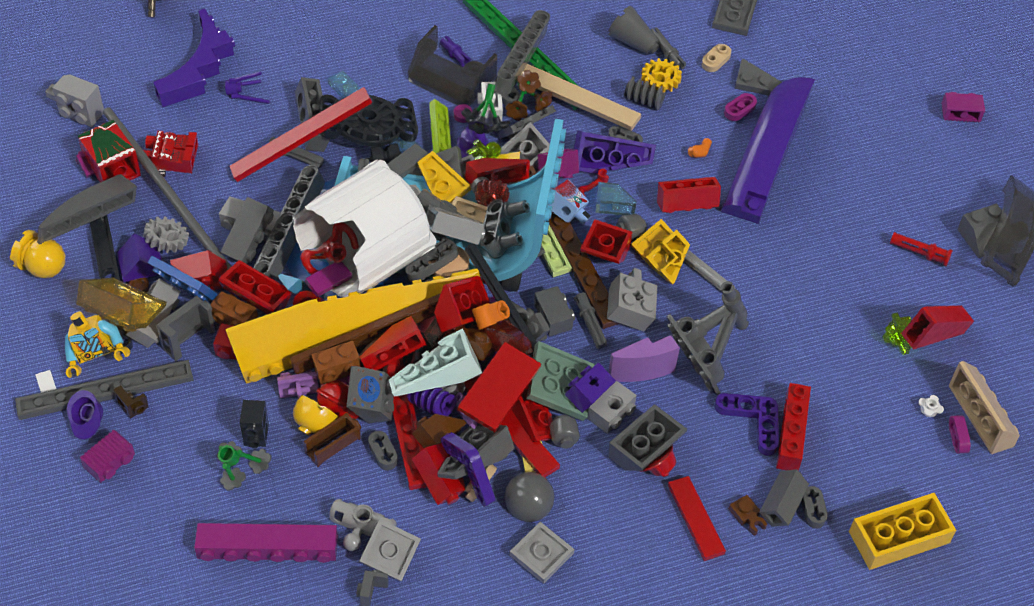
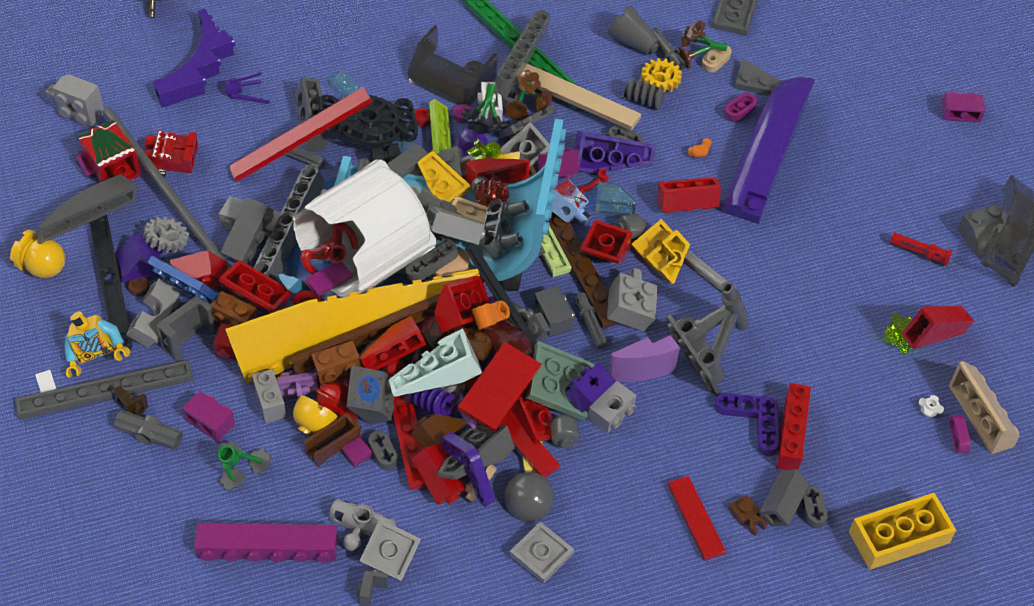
(84, 414): dark purple piece -> none
(107, 456): magenta brick -> none
(119, 302): clear yellow slope -> none
(148, 429): none -> dark grey piece
(209, 416): none -> magenta brick
(254, 423): black brick -> none
(269, 396): none -> light grey brick
(356, 451): none -> magenta tile
(422, 117): none -> red tile
(455, 51): dark purple pin -> none
(645, 439): dark grey slope -> none
(663, 463): red piece -> none
(691, 35): none -> reddish brown plant

